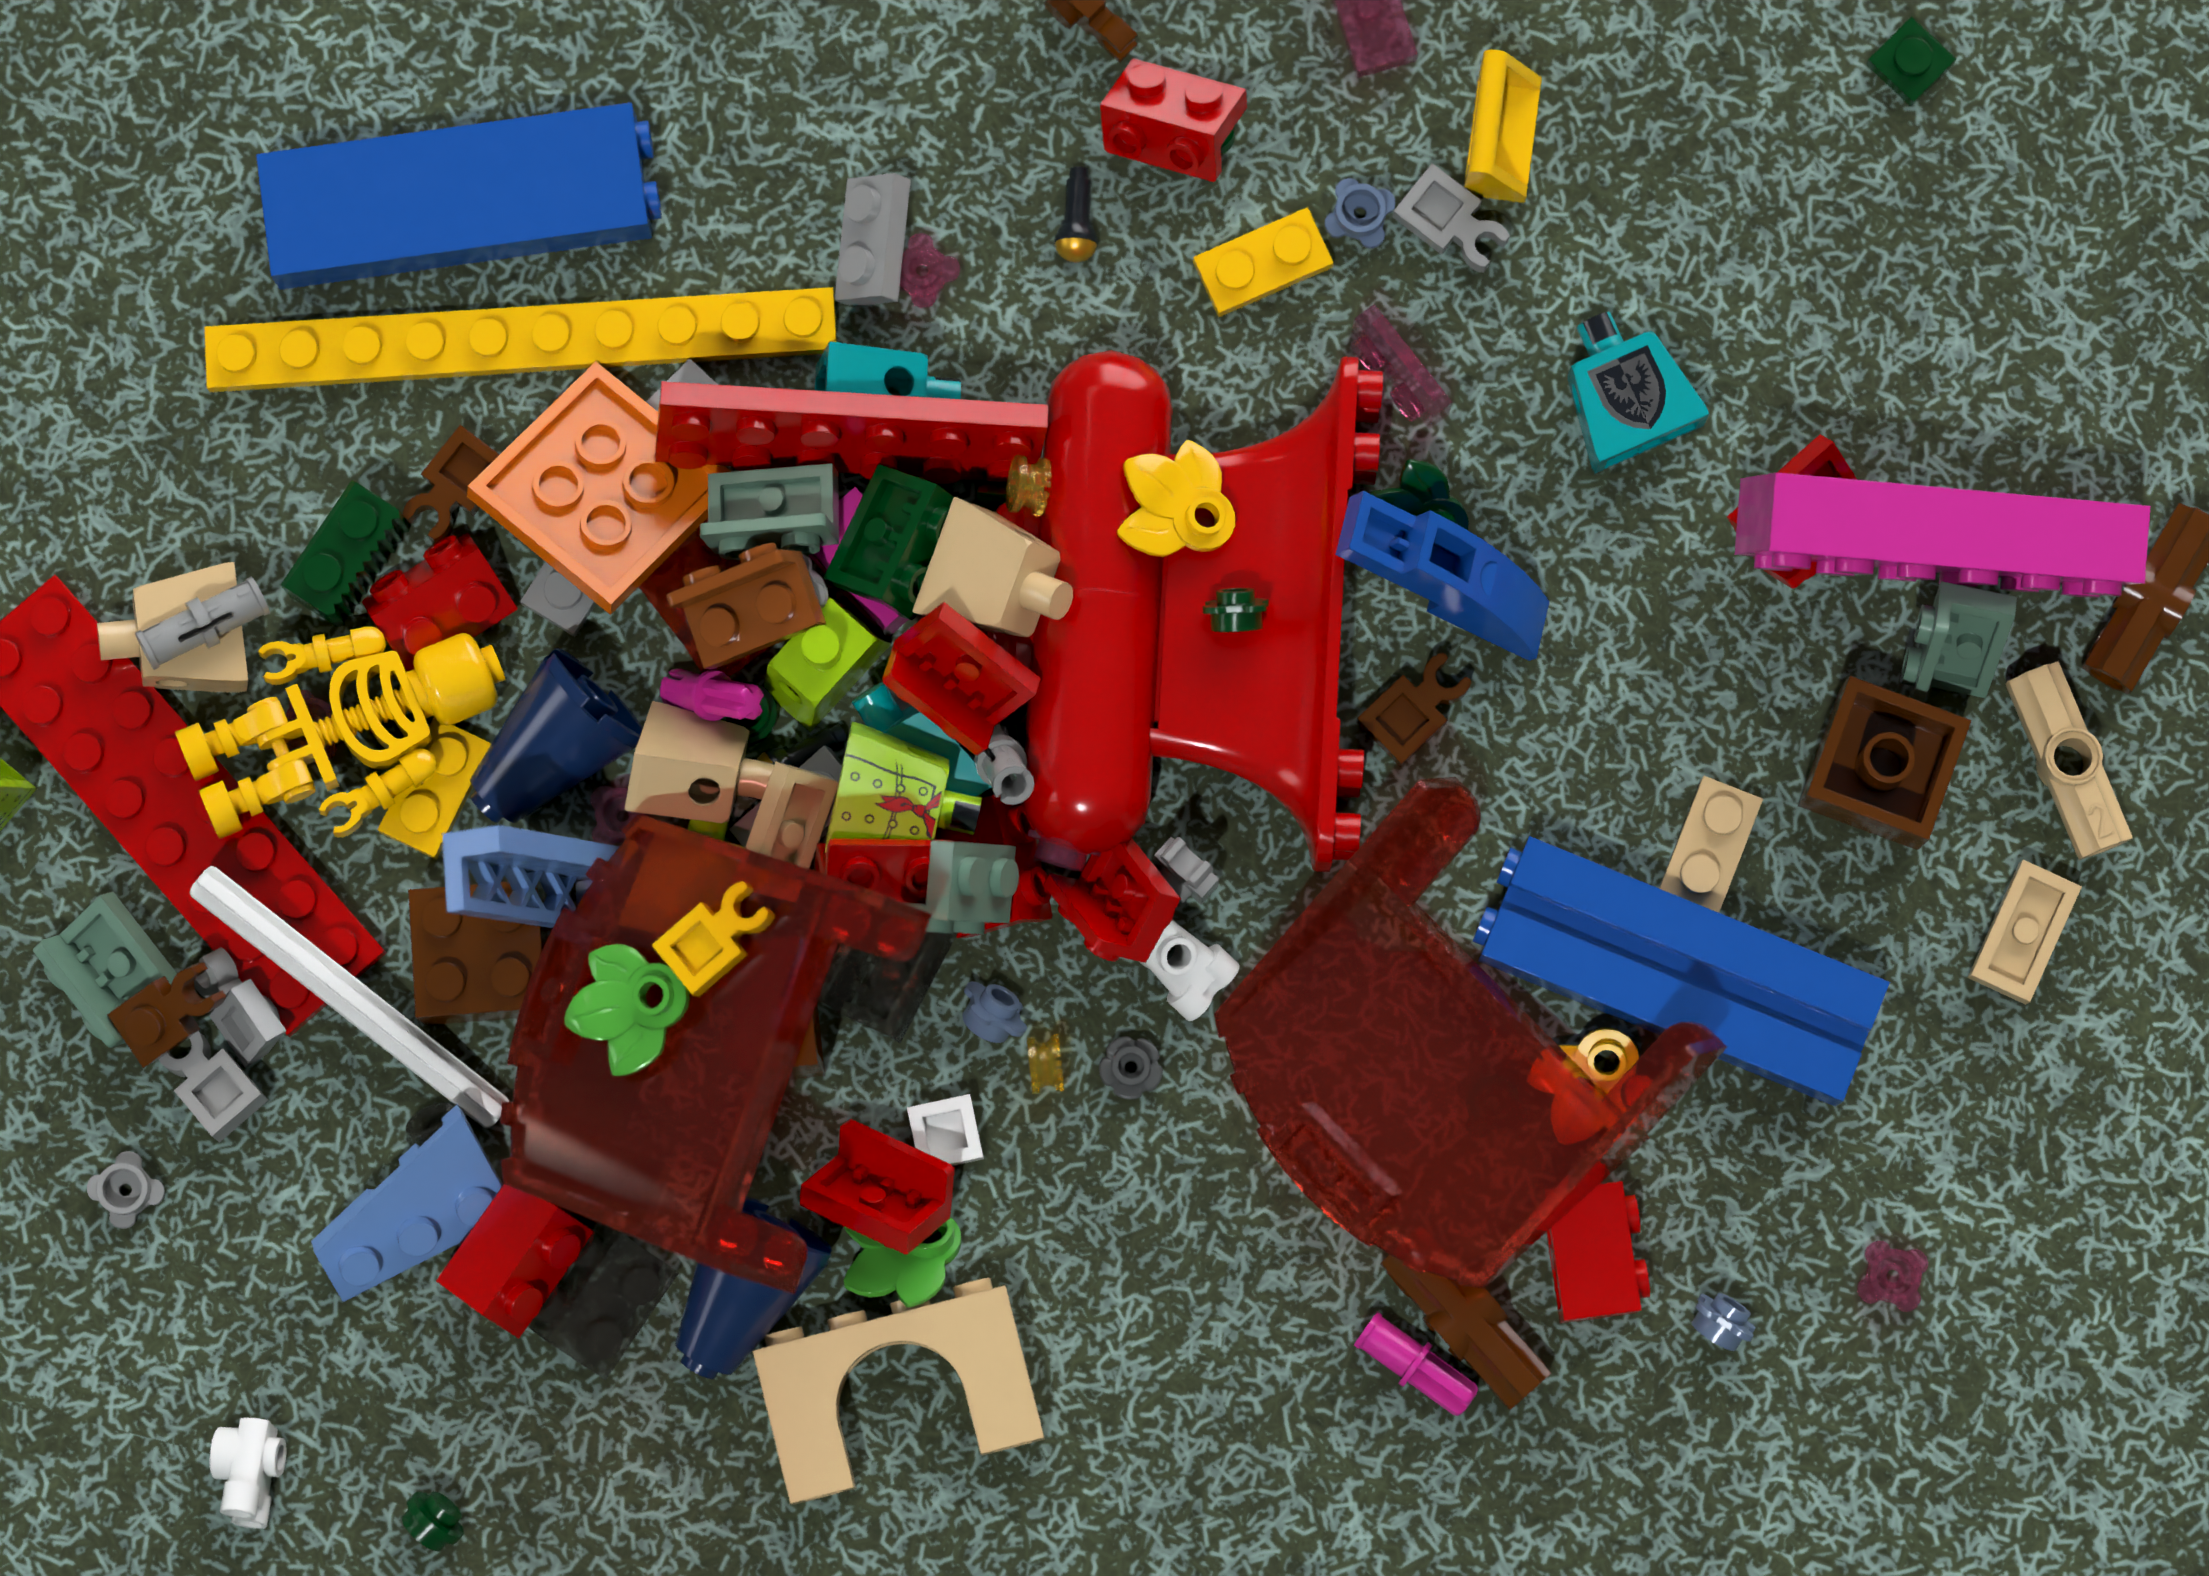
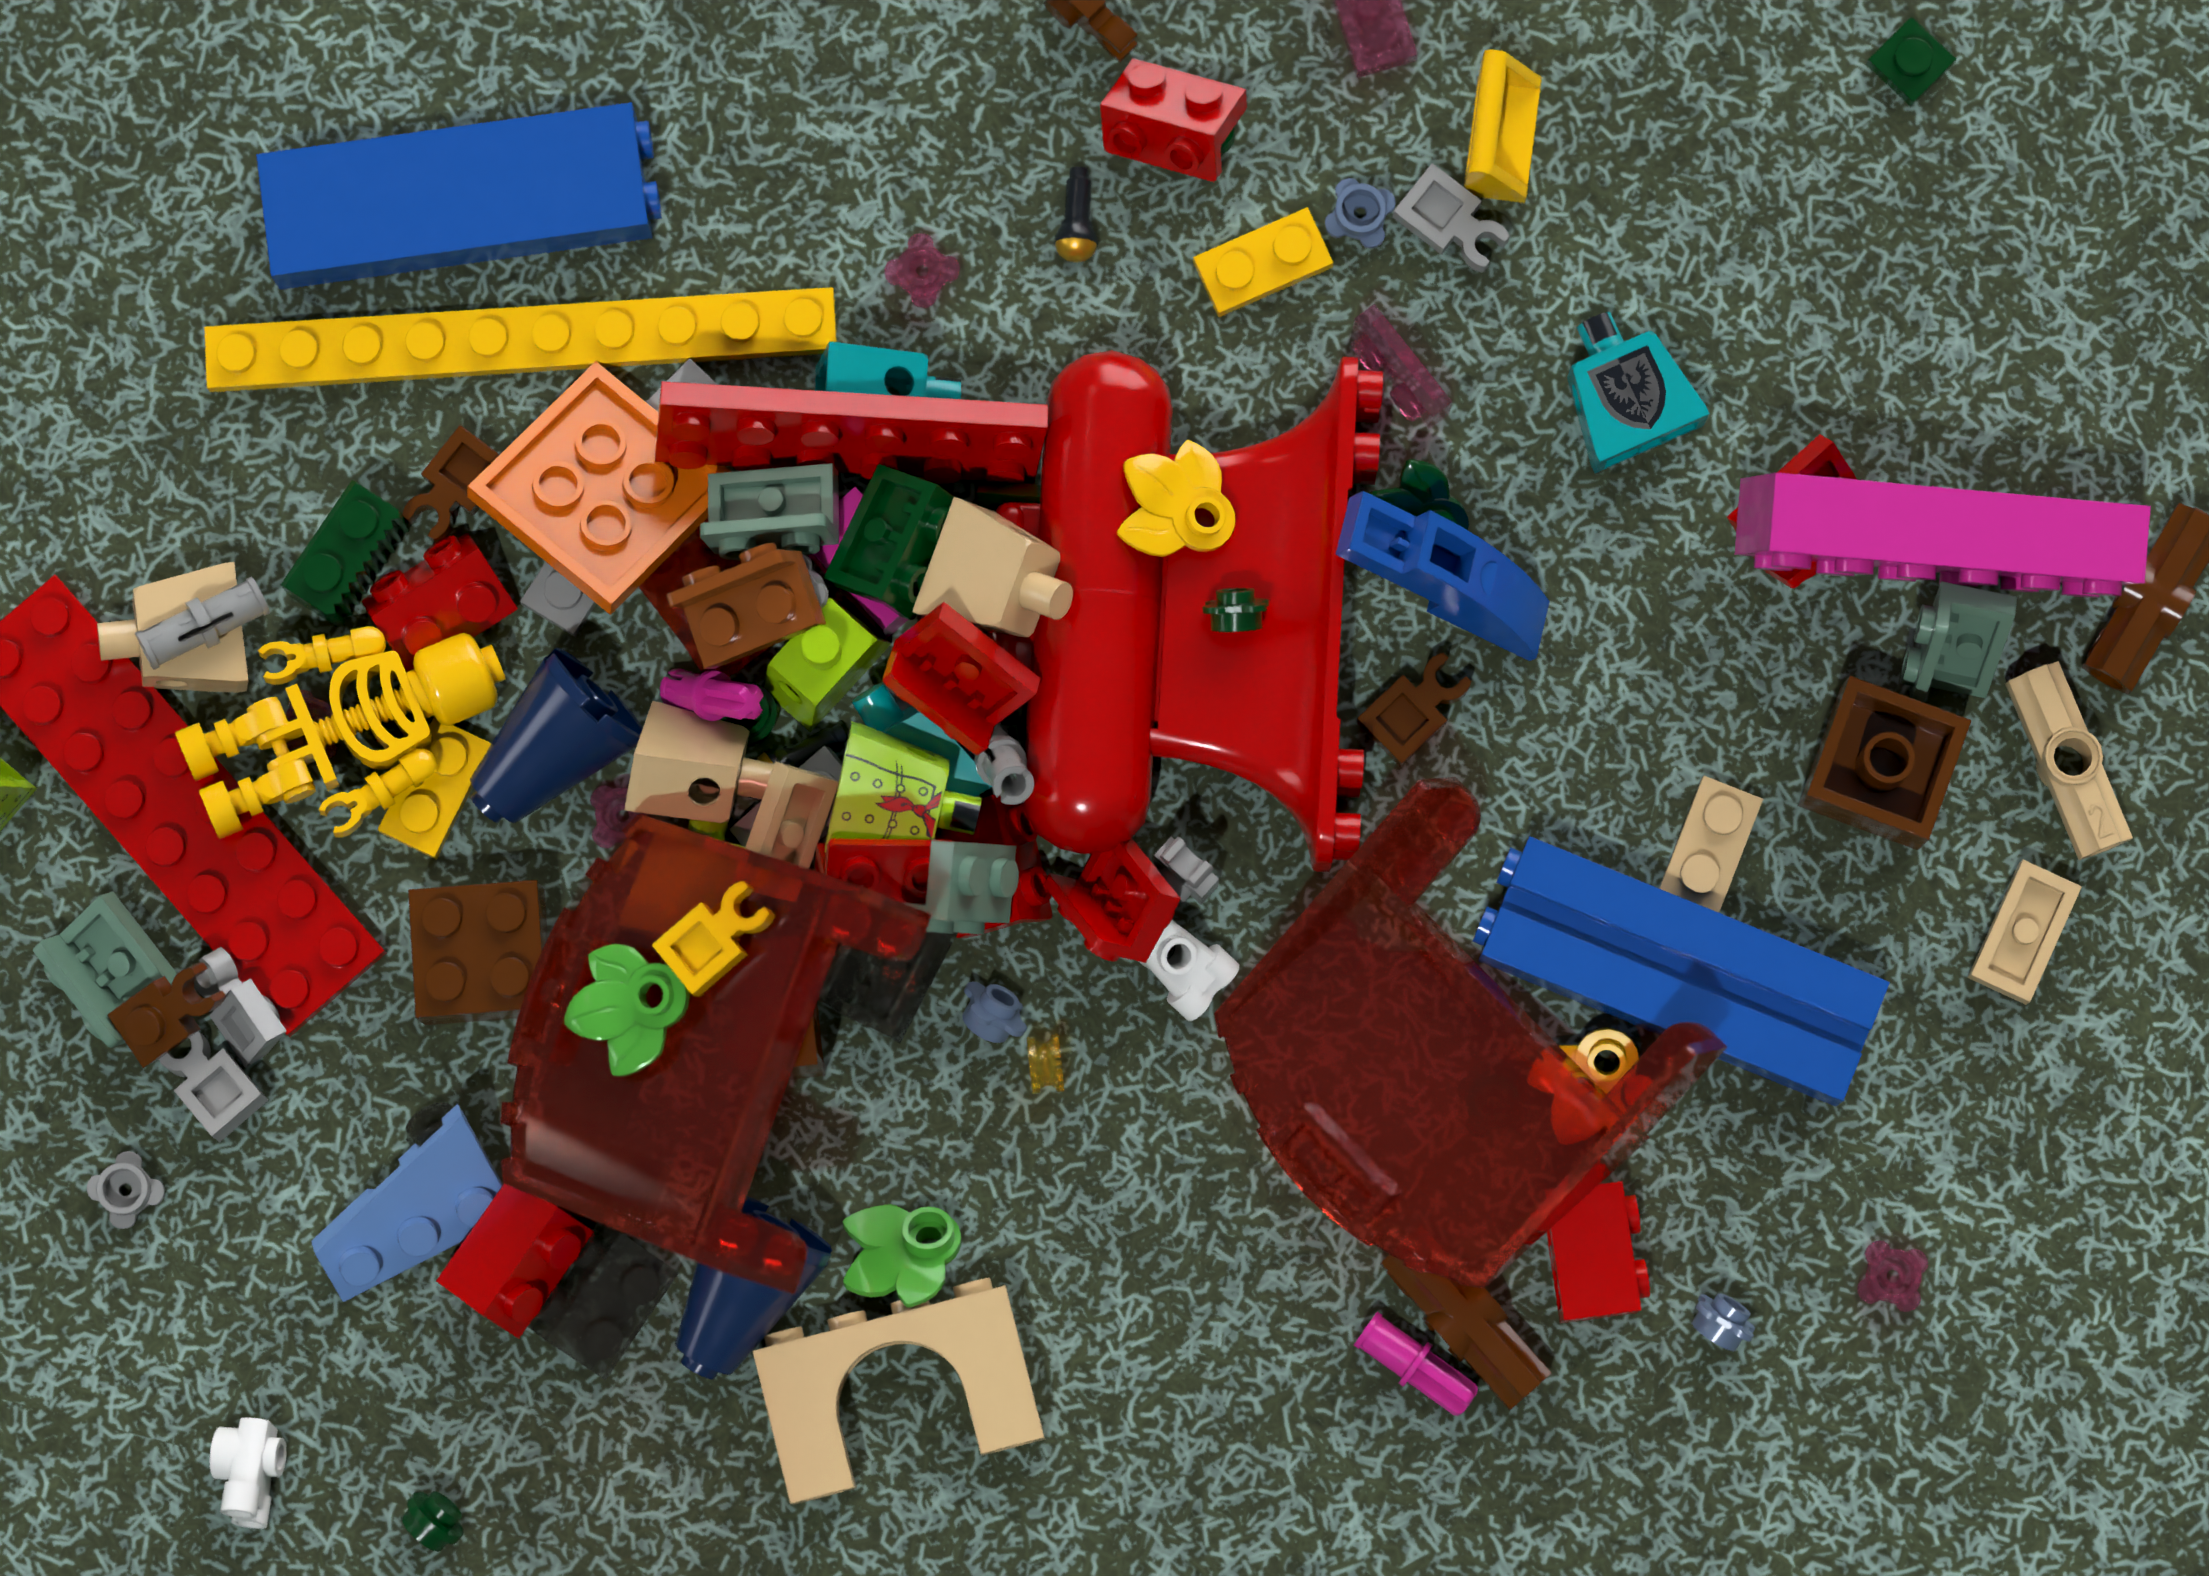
(348, 996): white axle -> none
(524, 860): medium blue fence -> none
(872, 239): light grey plate -> none
(881, 1188): red bracket -> none
(947, 1130): white plate -> none
(1027, 485): clear yellow bush -> none
(1055, 853): clear pink plate -> none
(1125, 1084): dark grey plate -> none

